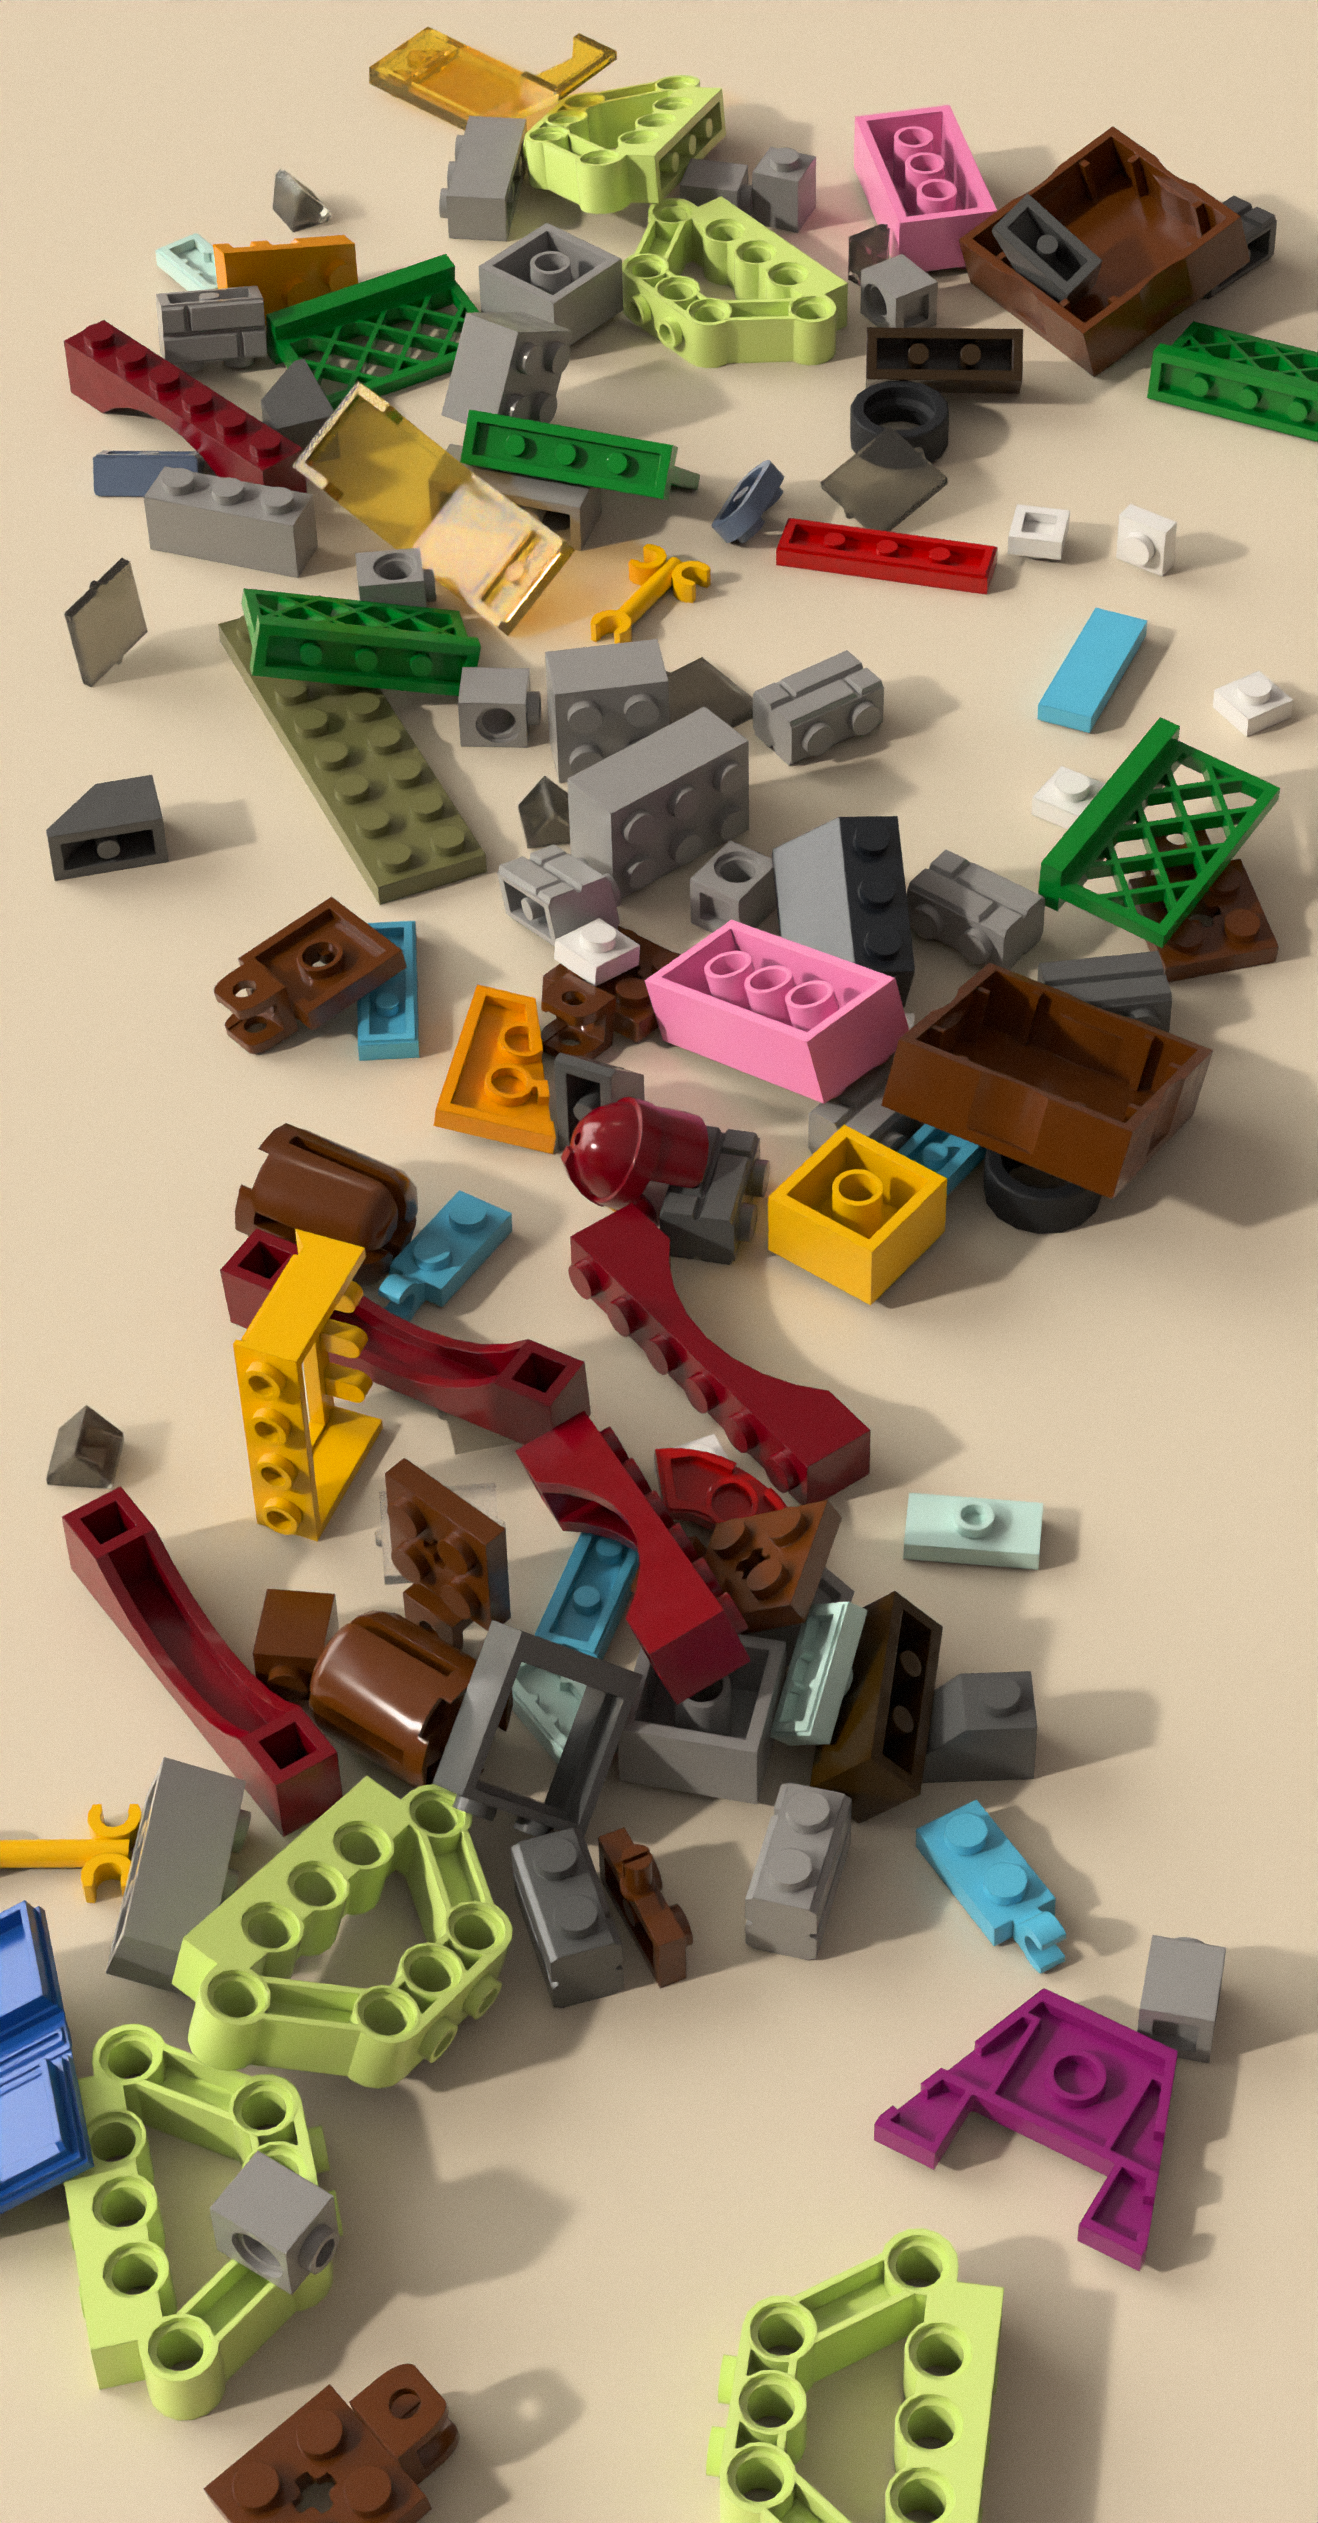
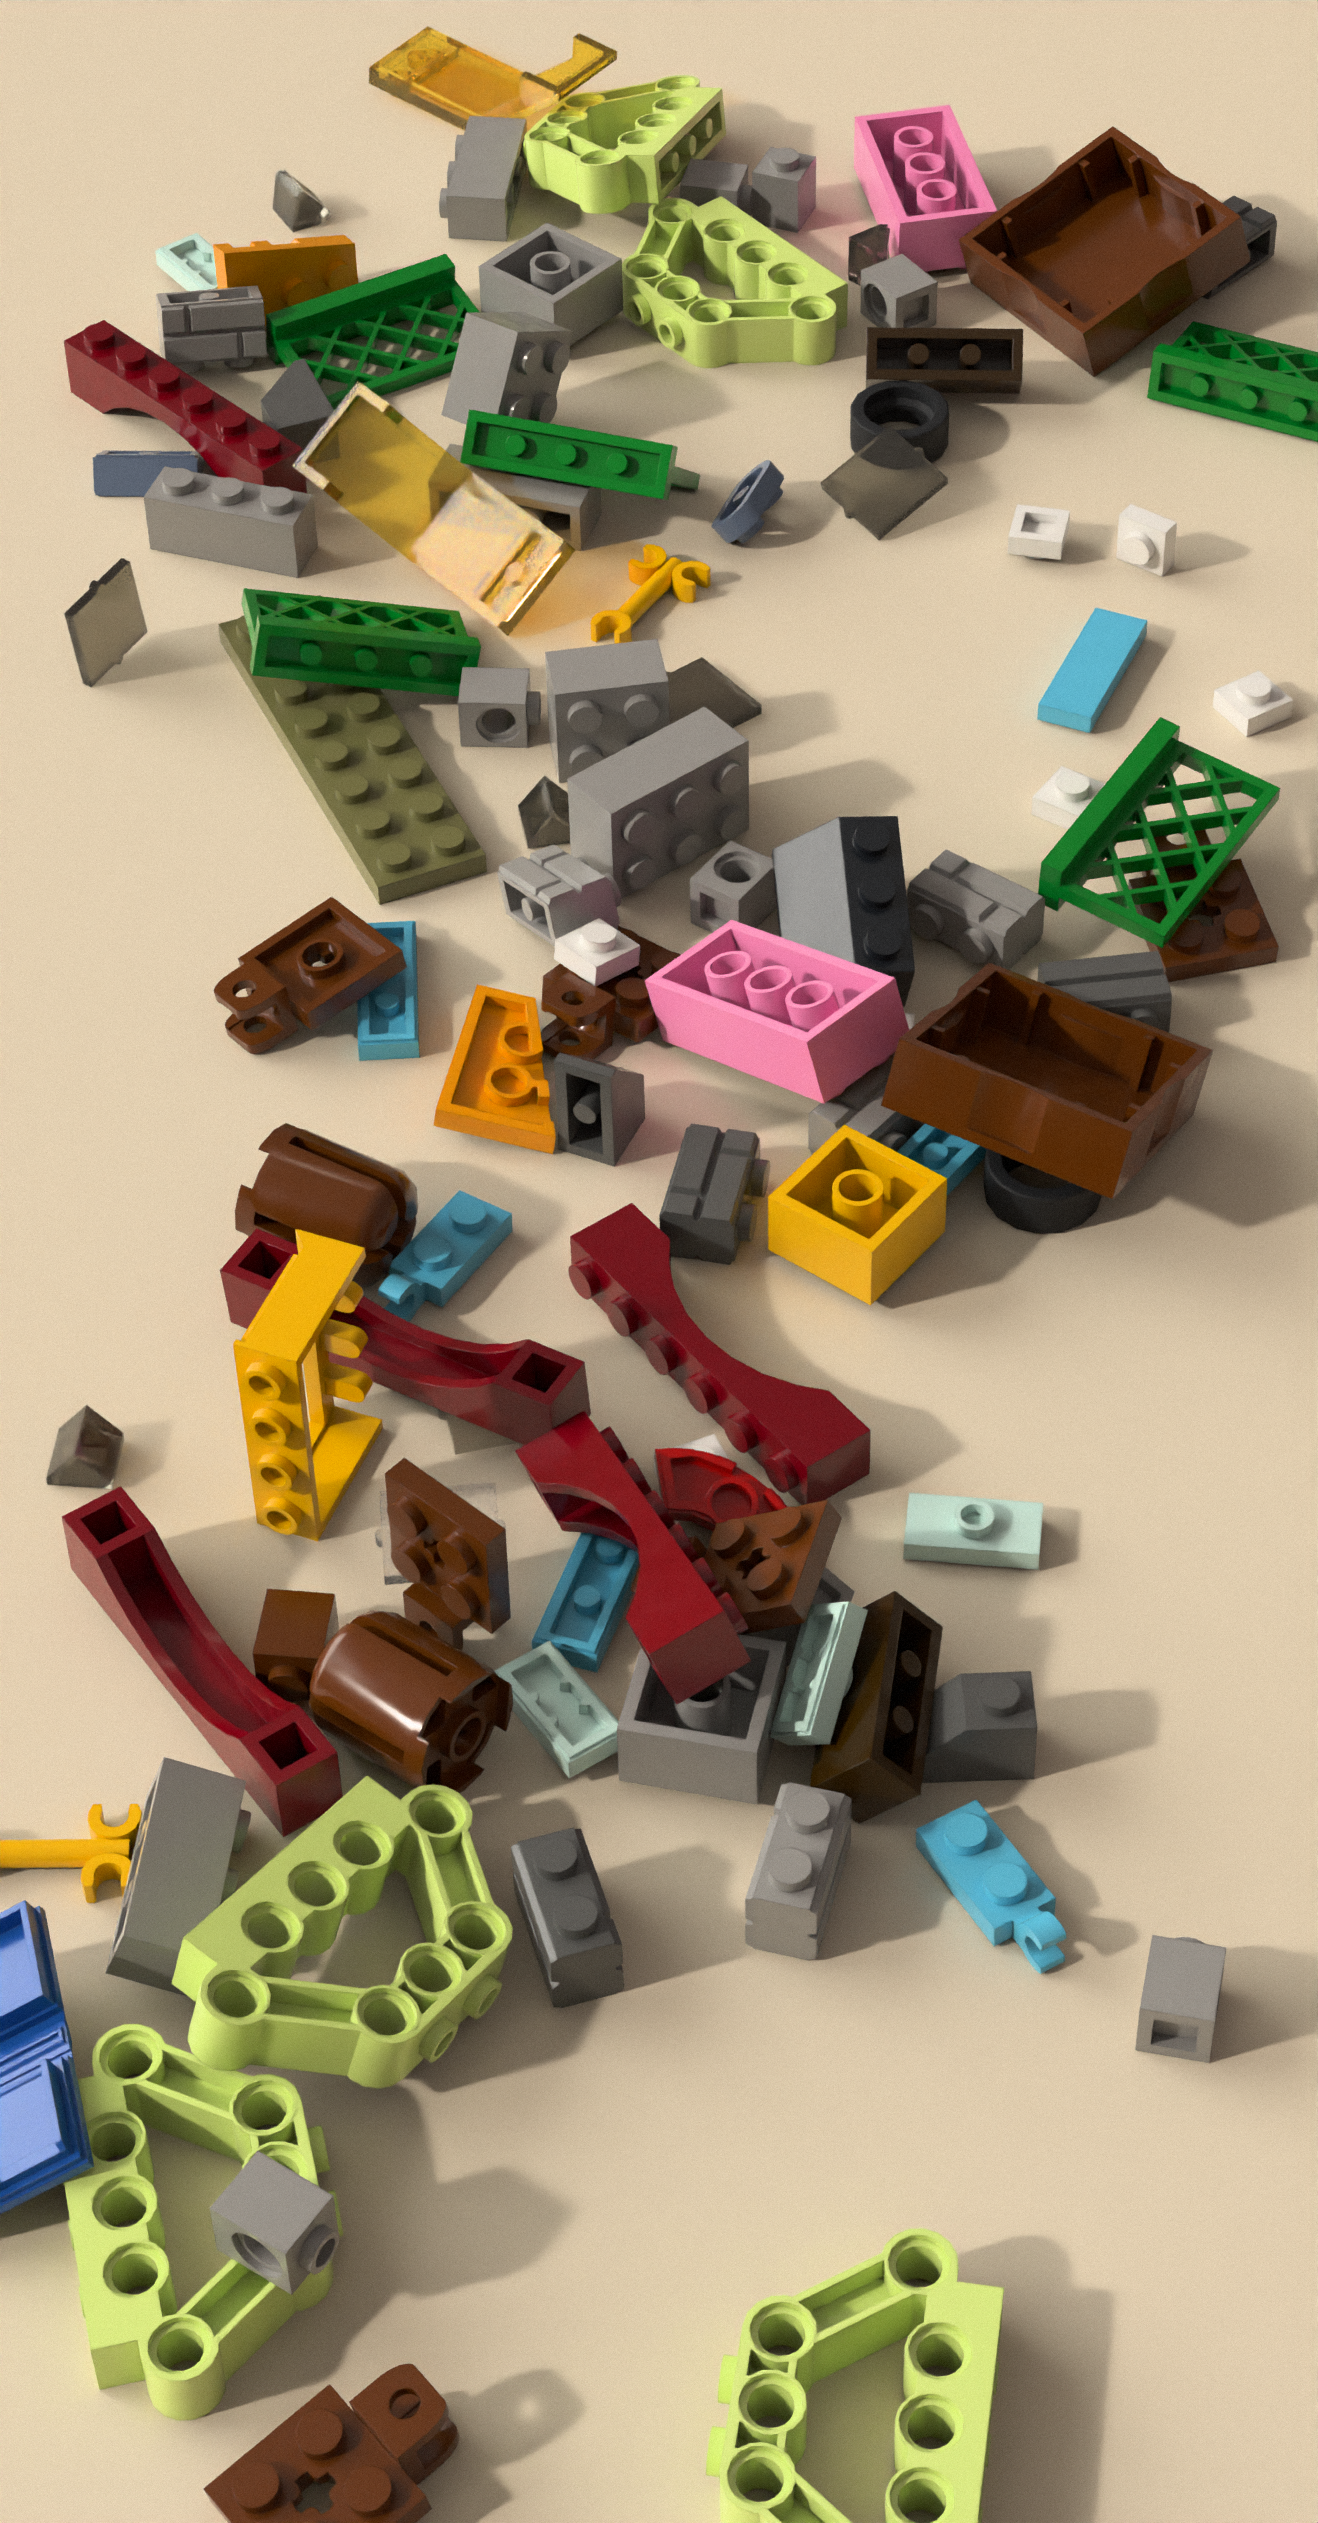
(109, 830): dark grey slope -> none
(395, 577): light grey brick -> none
(587, 1748): dark grey window -> none
(632, 1143): dark red helmet -> none
(635, 1890): reddish brown plate -> none
(818, 708): light grey brick -> none
(887, 556): red tile -> none
(1047, 252): dark grey slope -> none
(1069, 2086): magenta wing -> none

